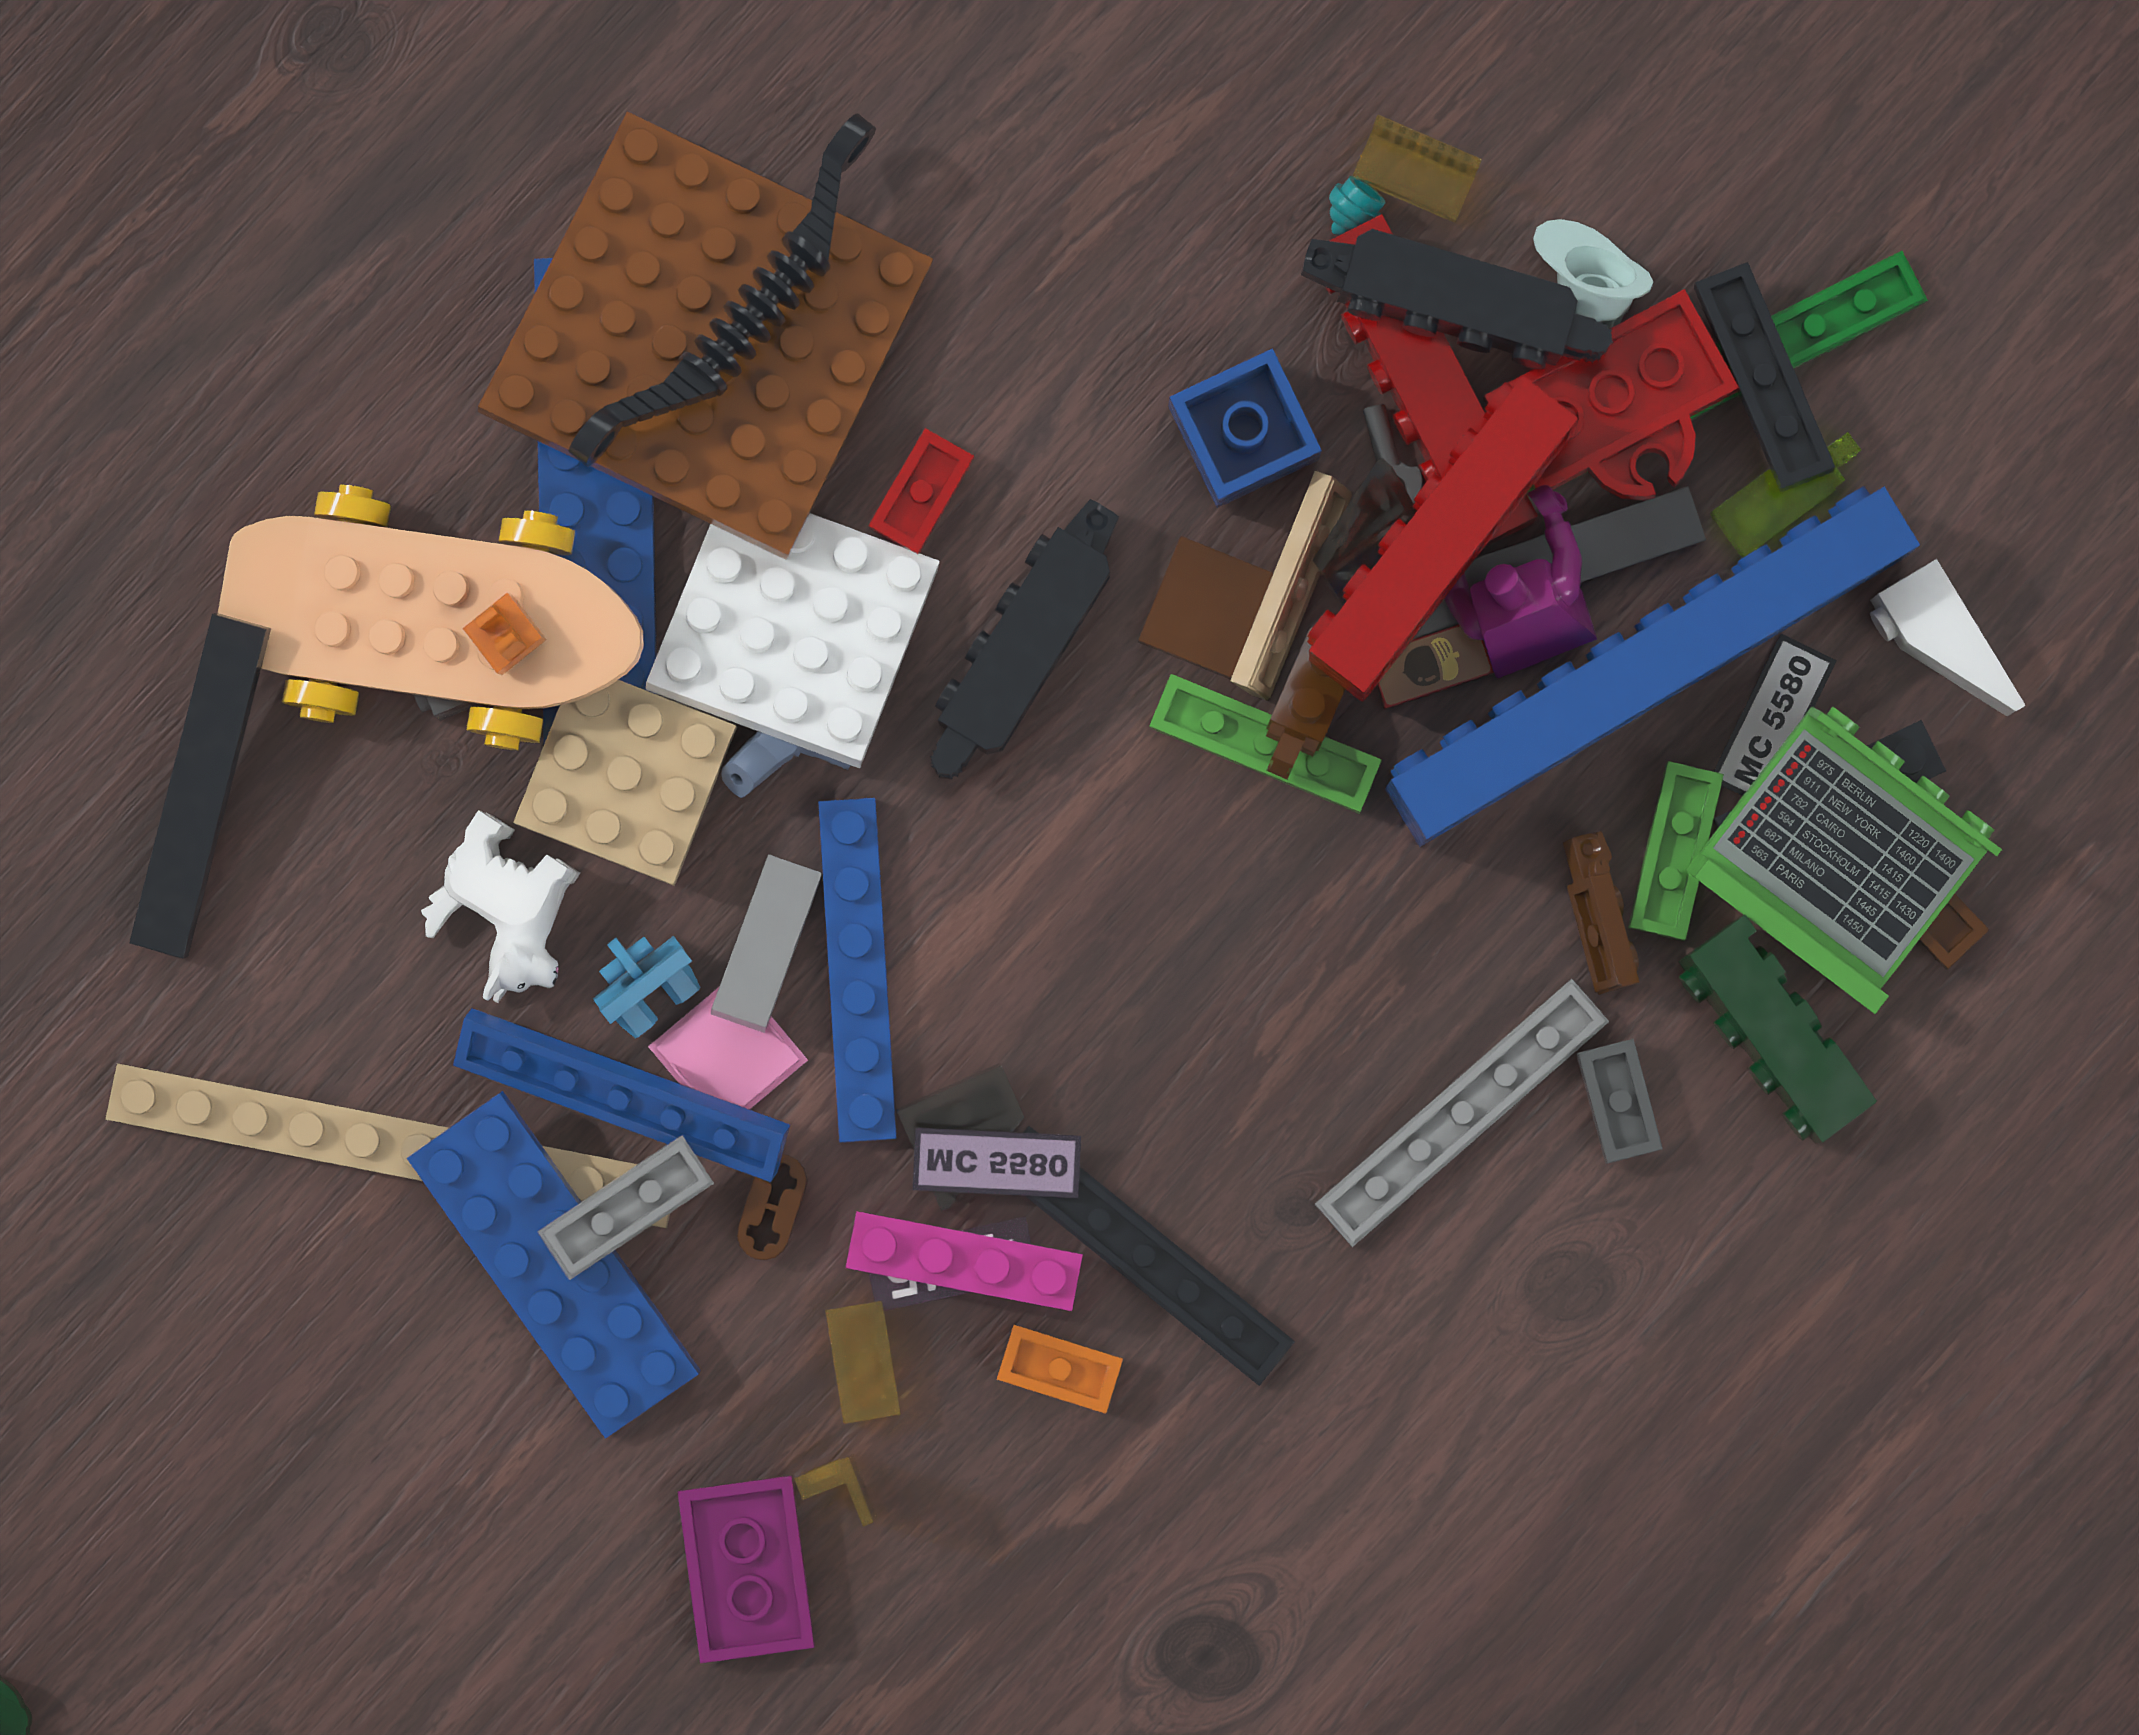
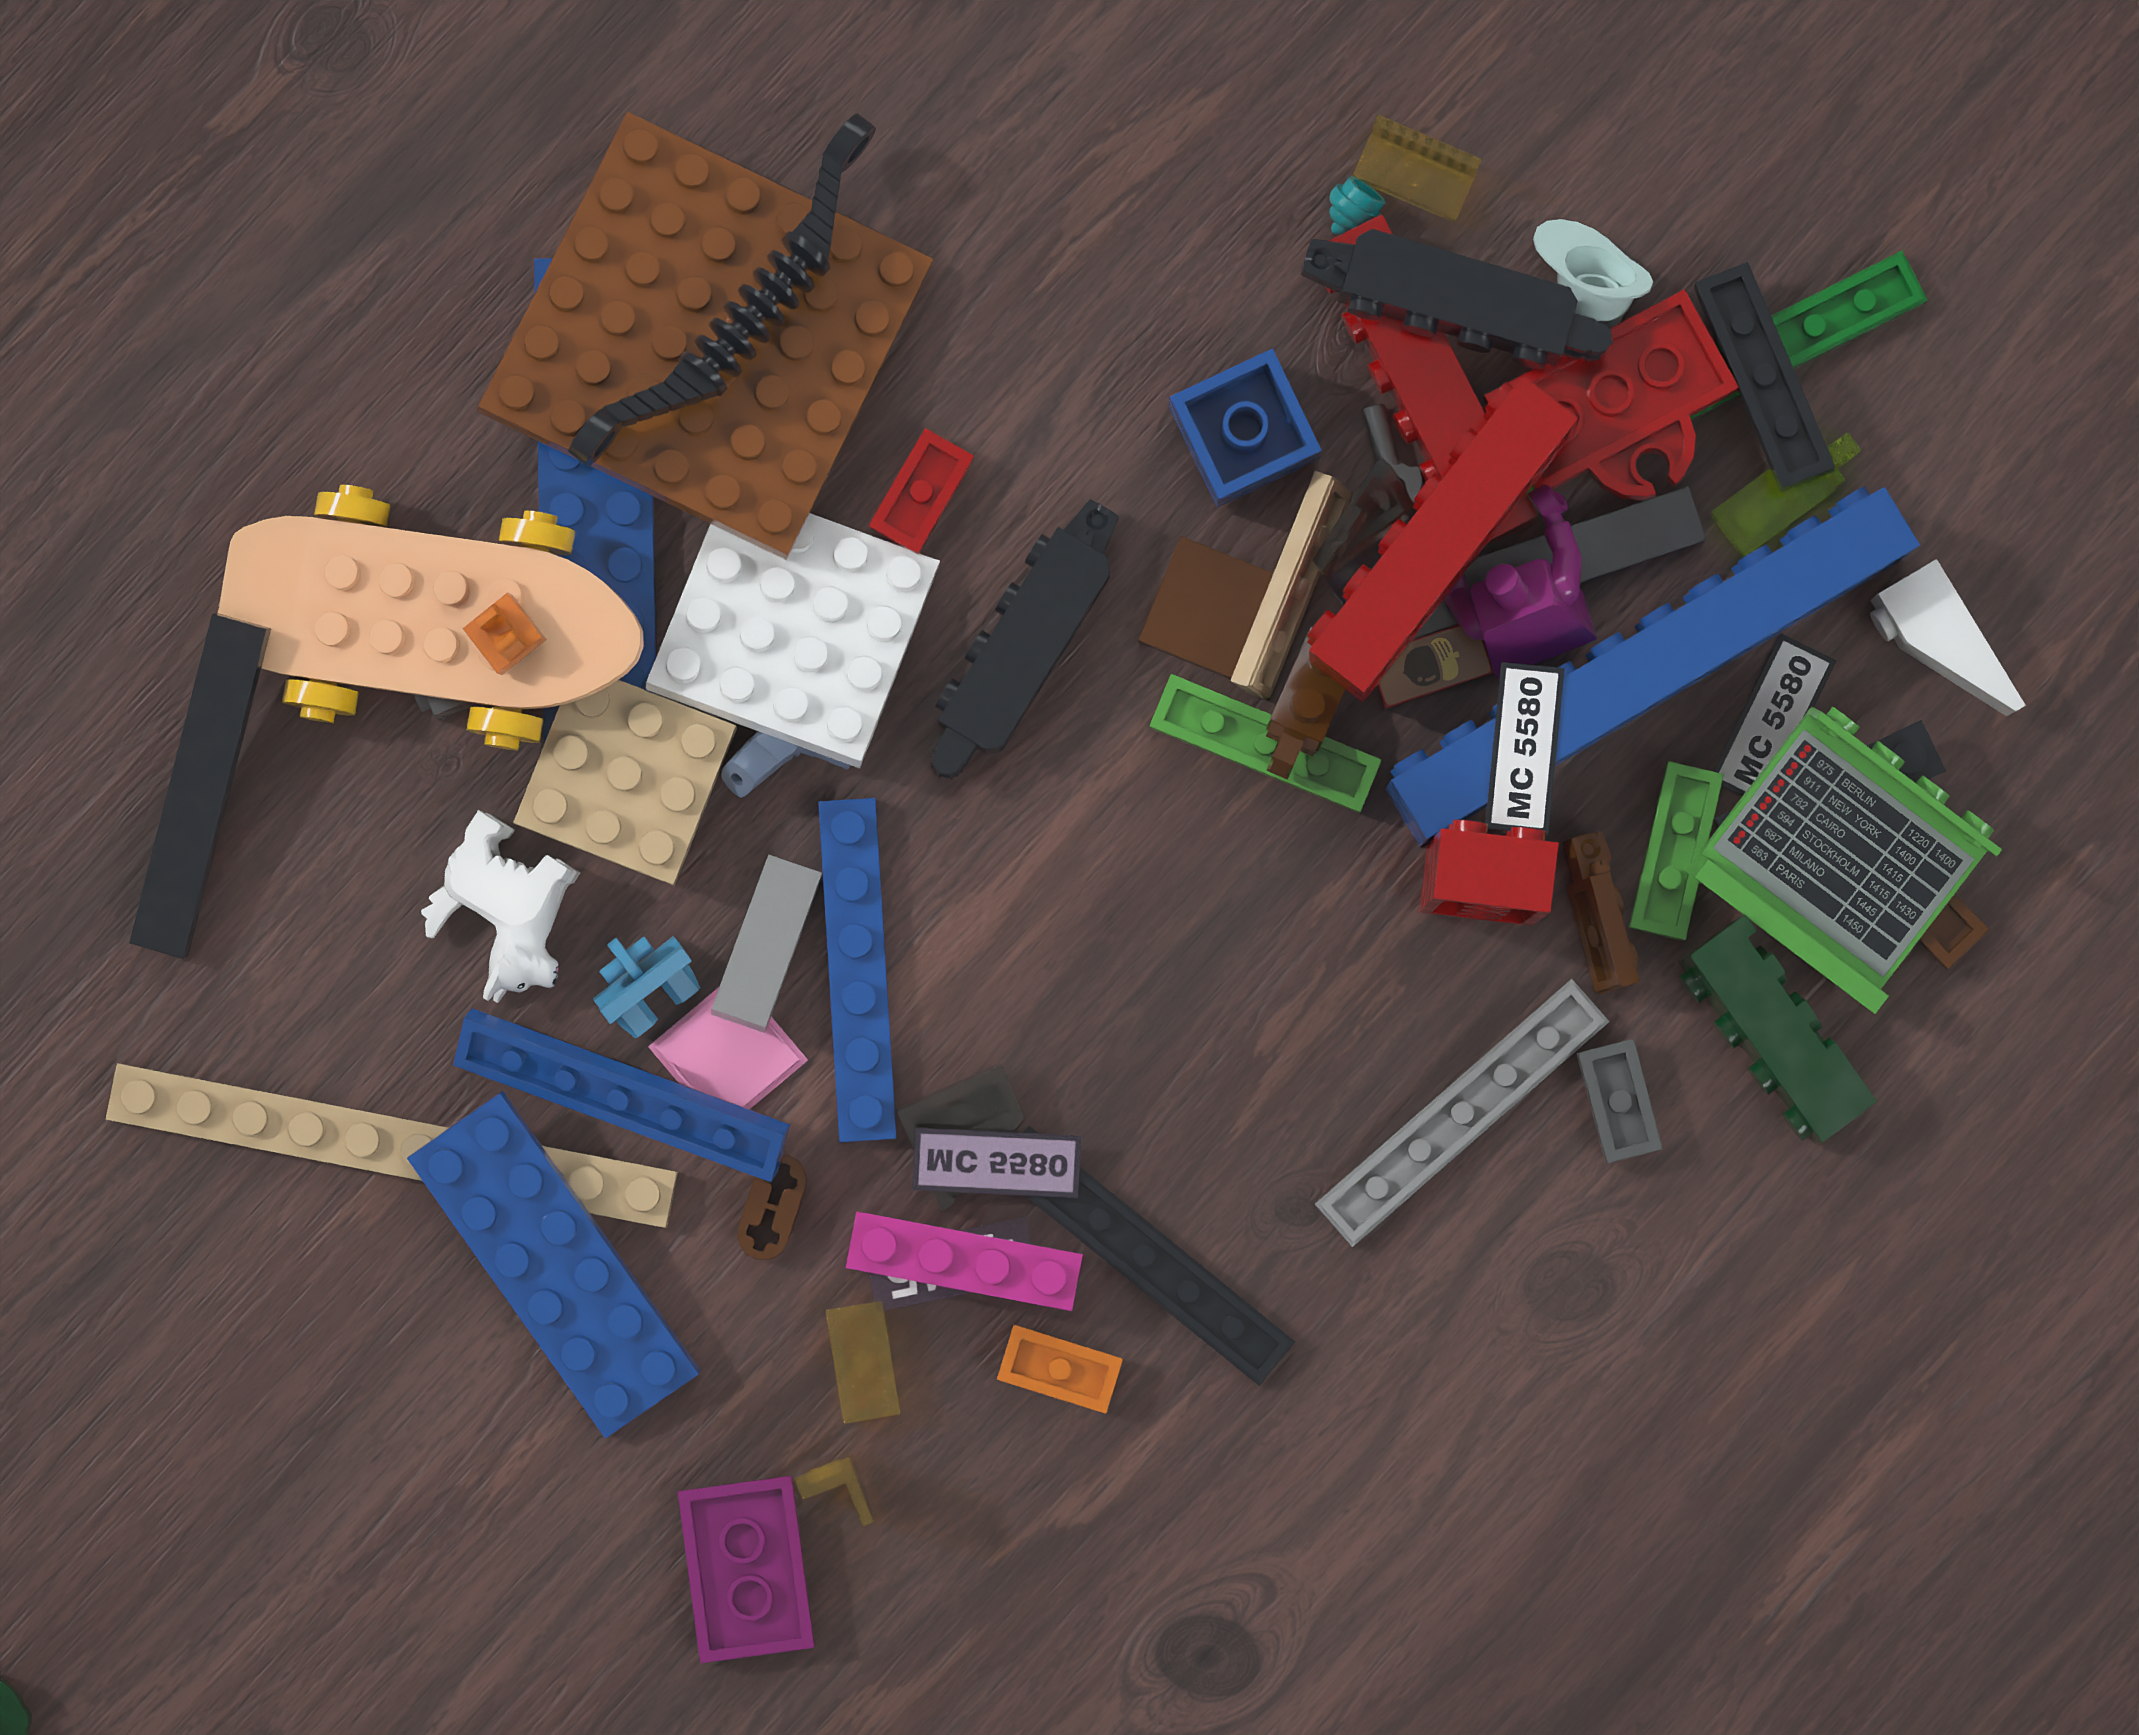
(625, 1207): light grey tile -> none
(1489, 874): none -> red brick
(1524, 747): none -> sticker

